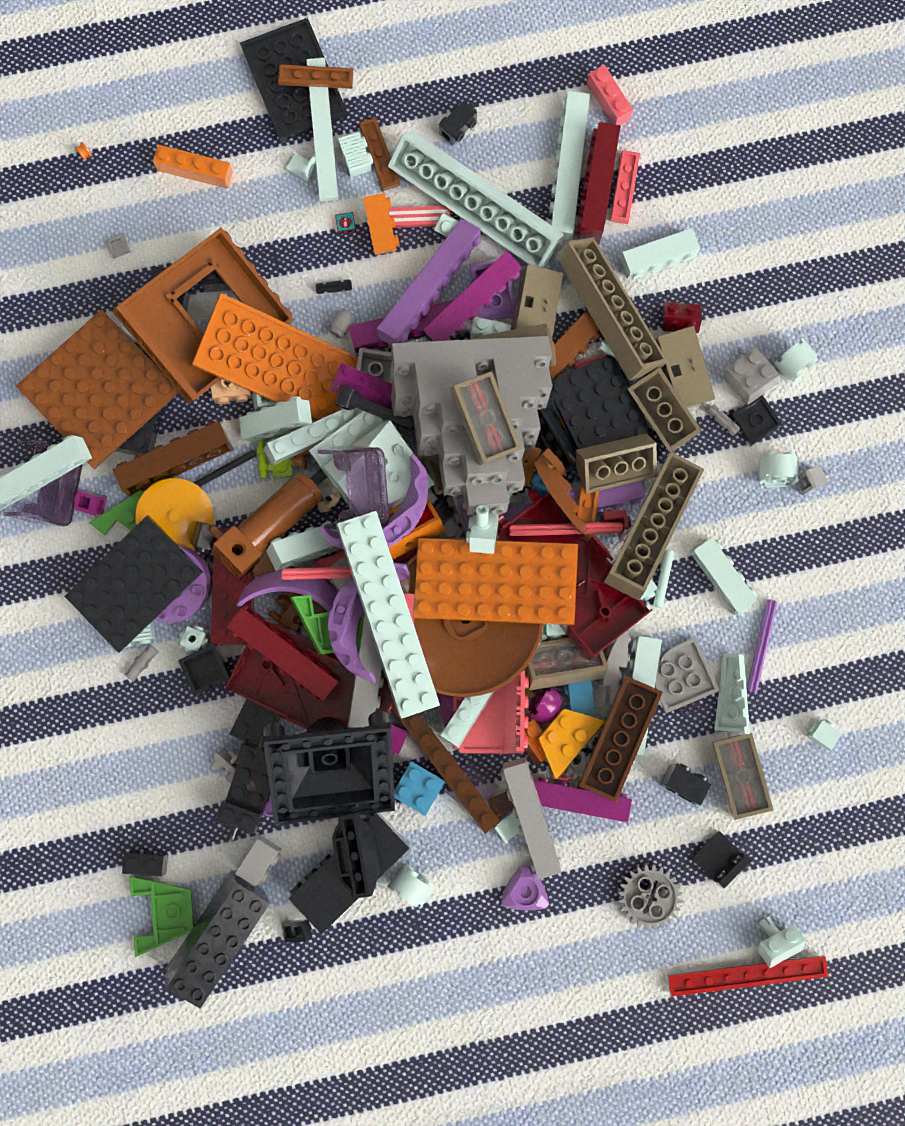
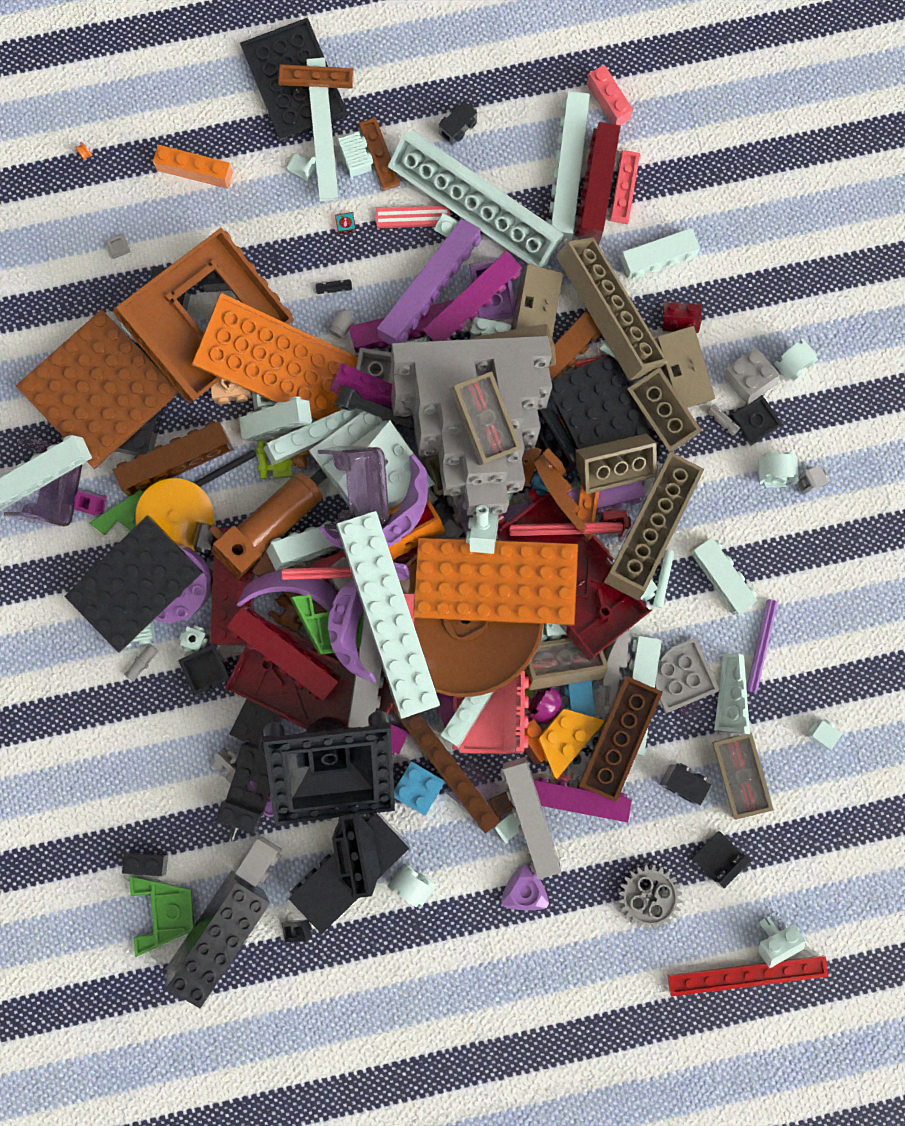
(324, 506): tan piece -> none
(381, 223): orange brick -> none

